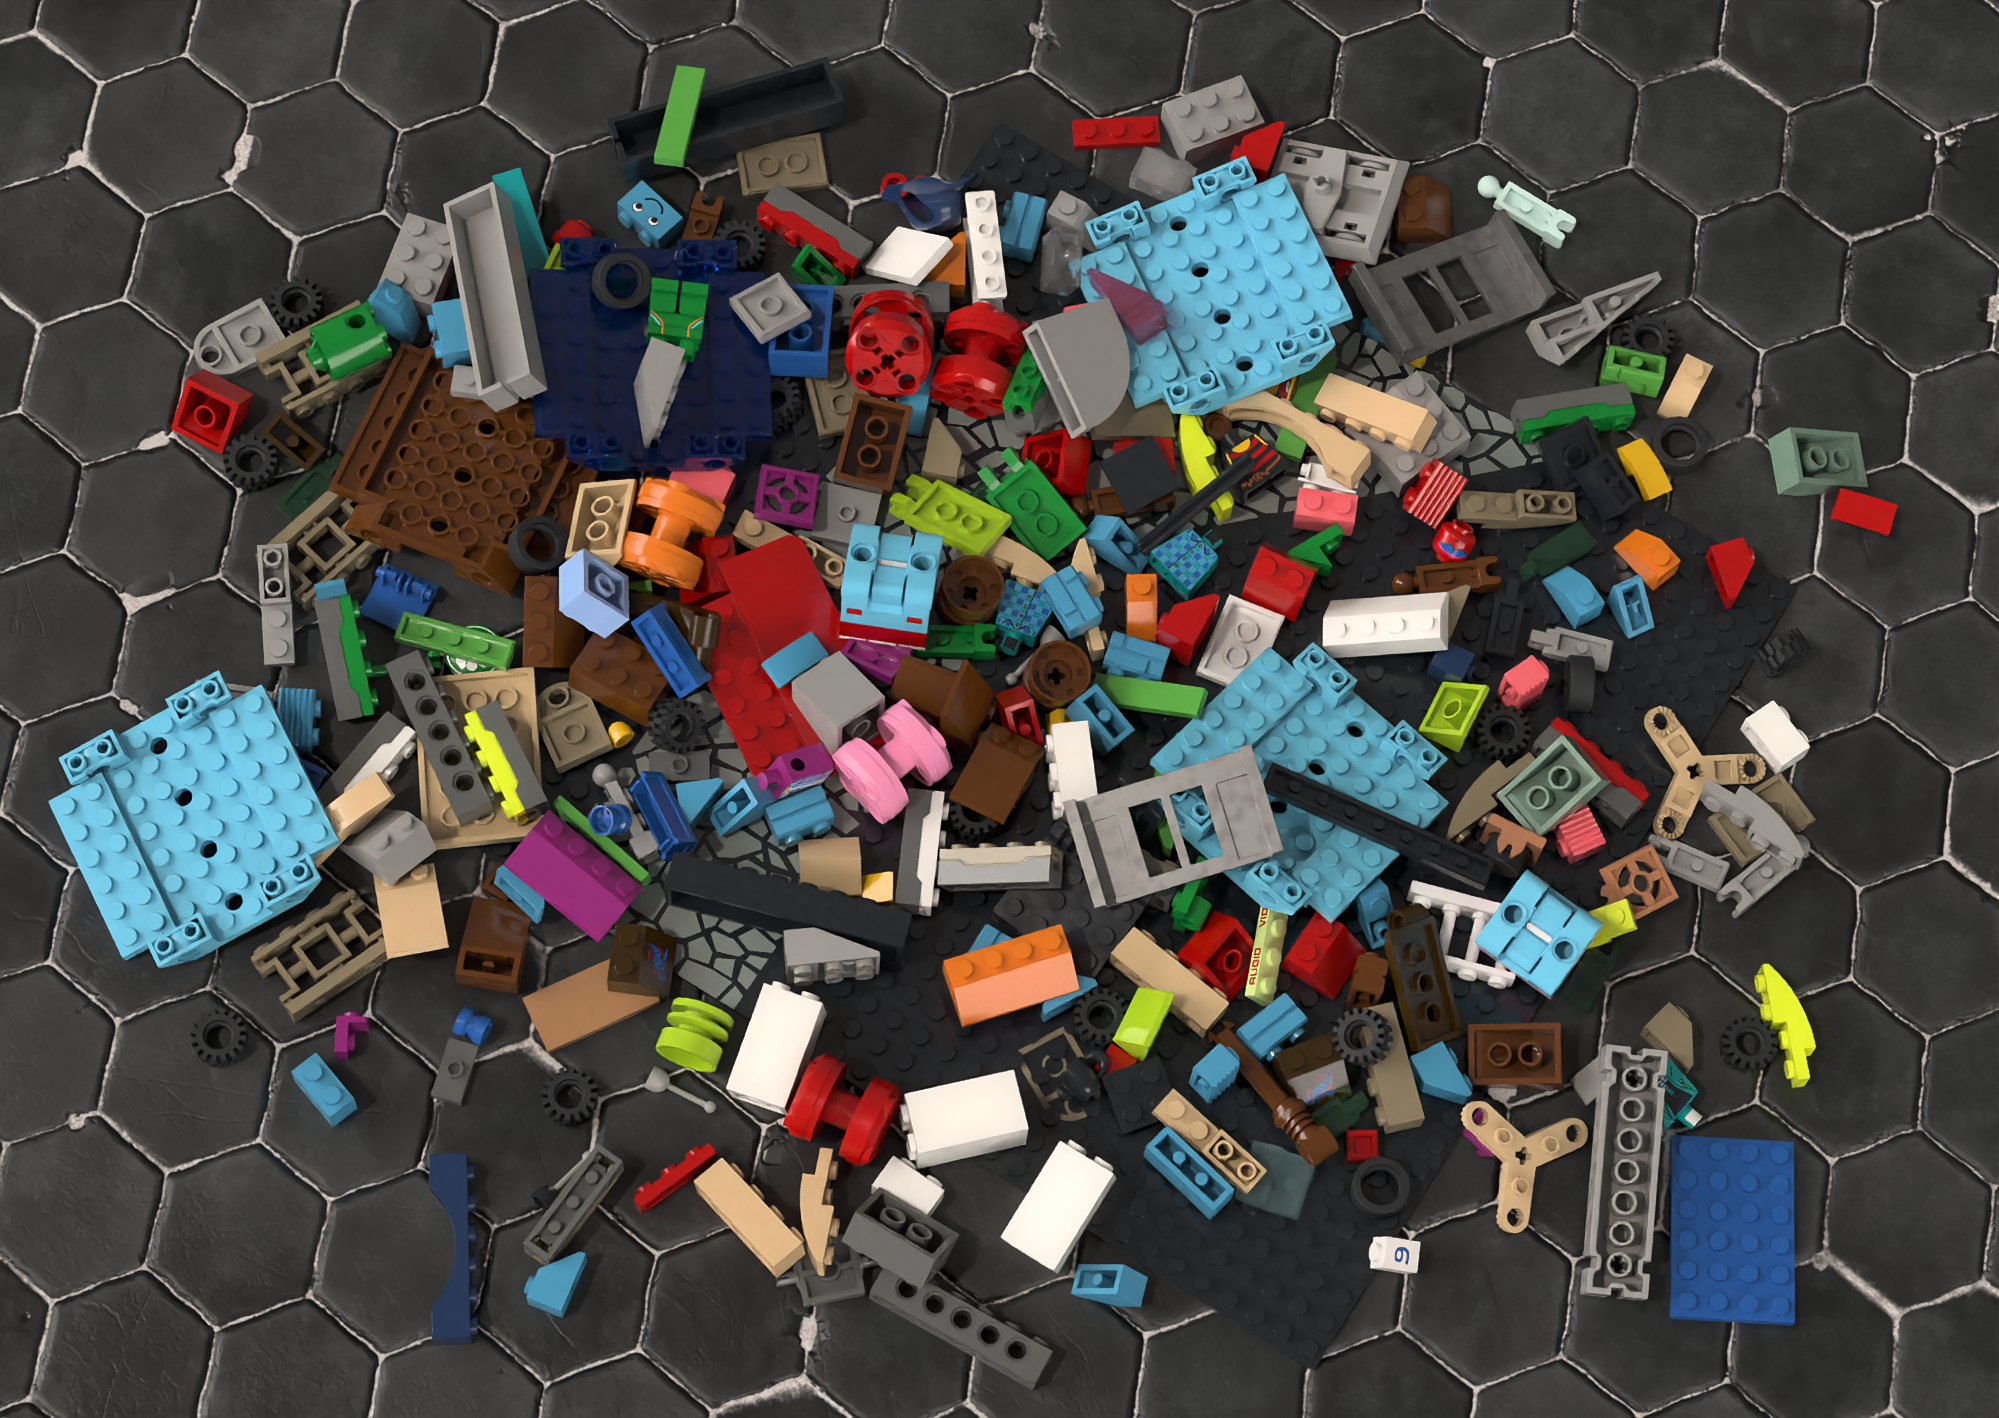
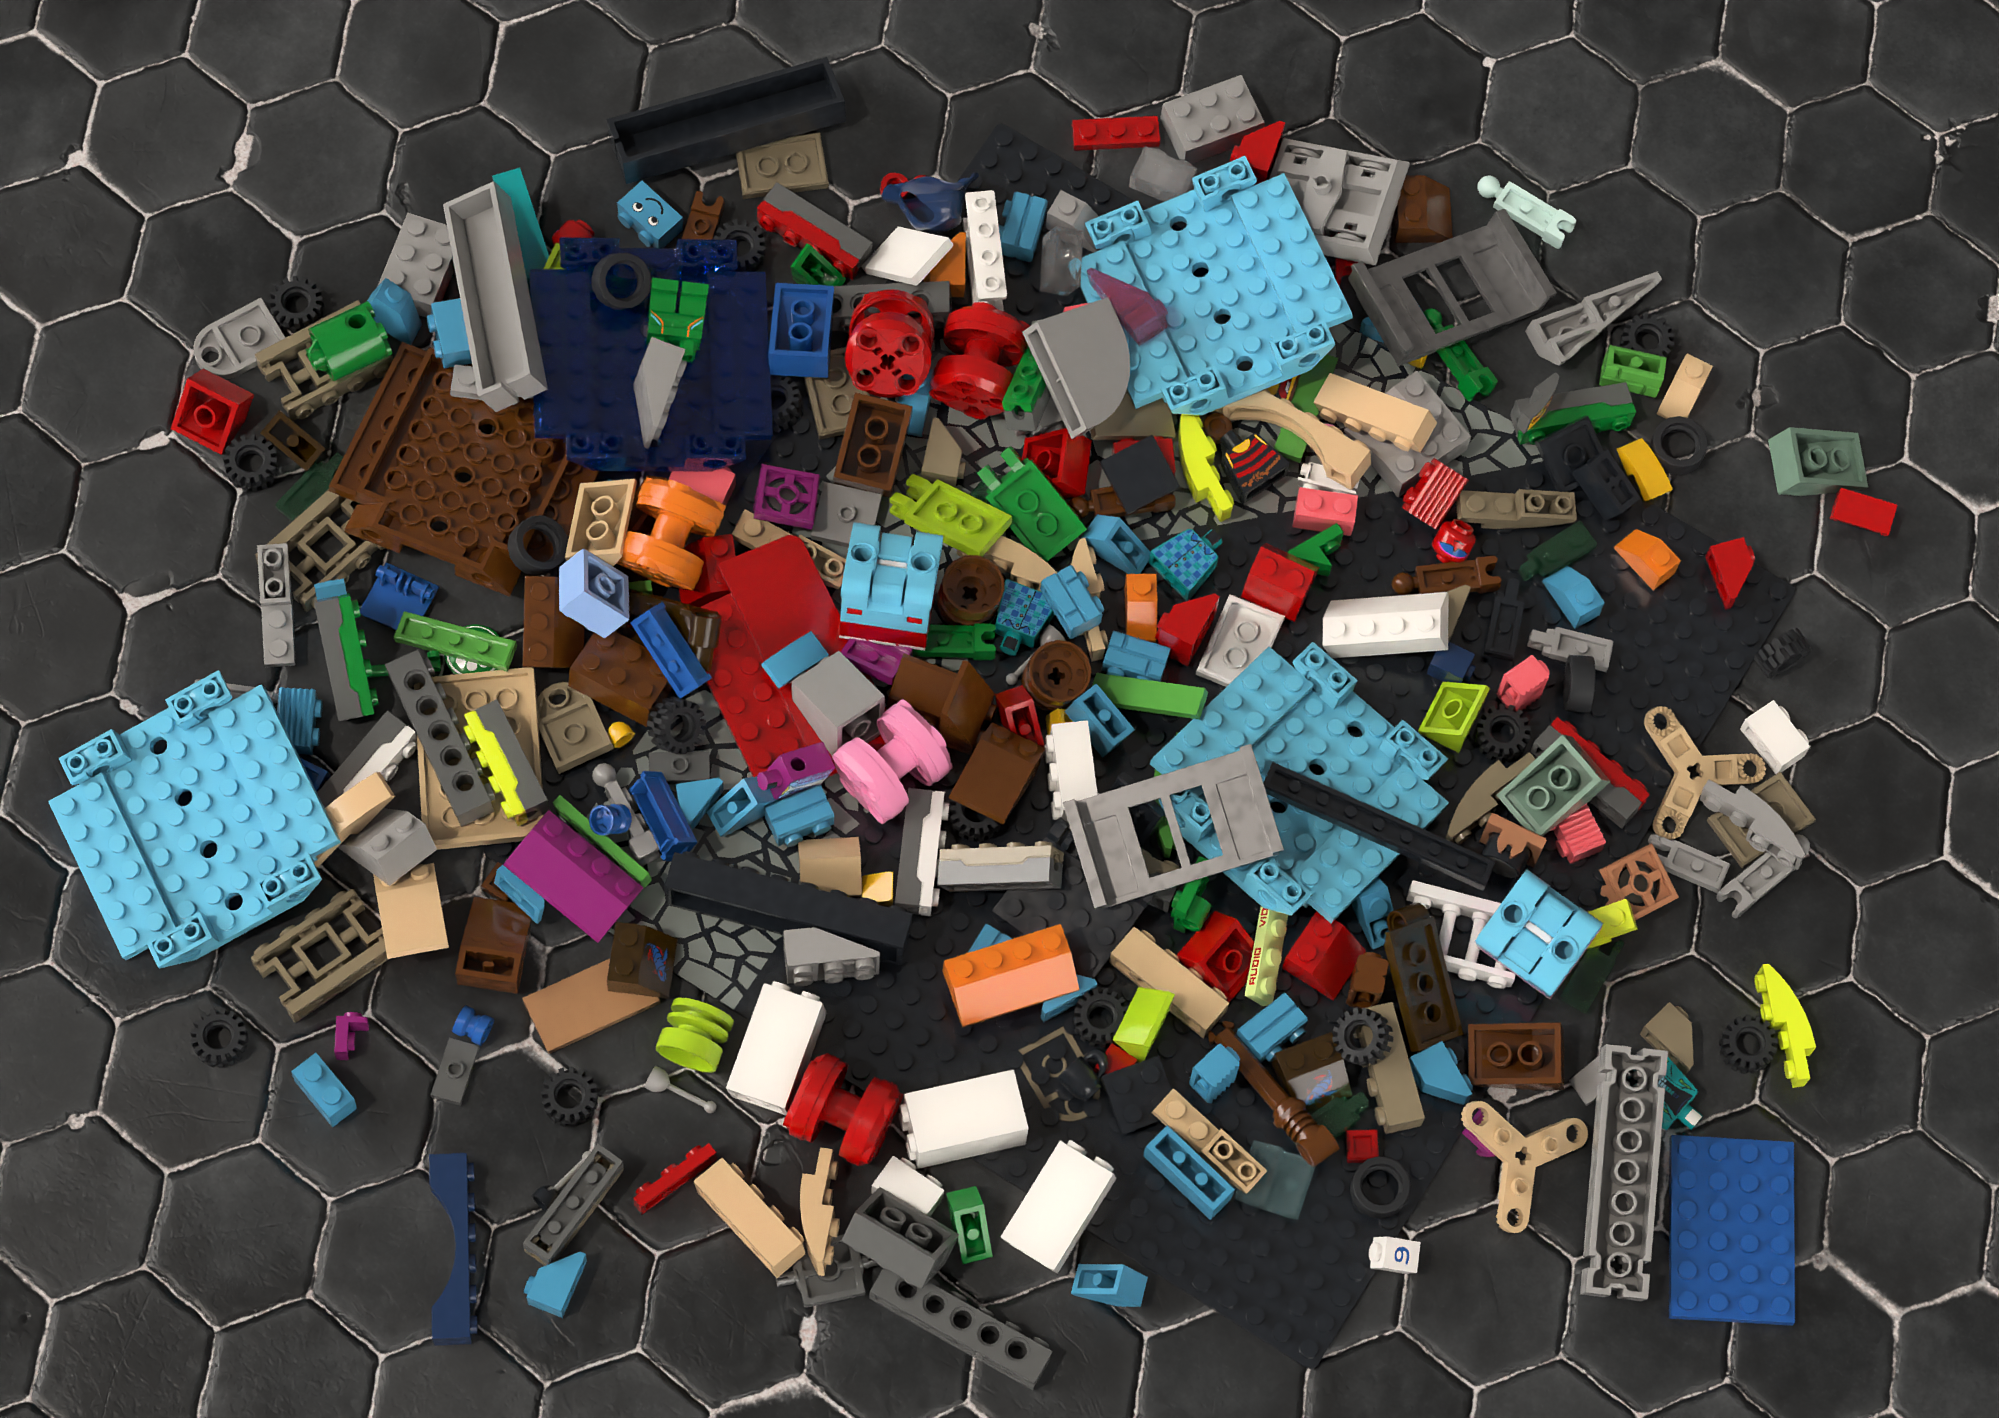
(680, 116): bright green tile -> none
(770, 308): light grey plate -> none
(970, 1223): none -> green slope
(1196, 504): black axle -> none
(1462, 362): none -> green plate
(1539, 402): none -> dark grey slope
(1631, 606): dark azure slope -> none

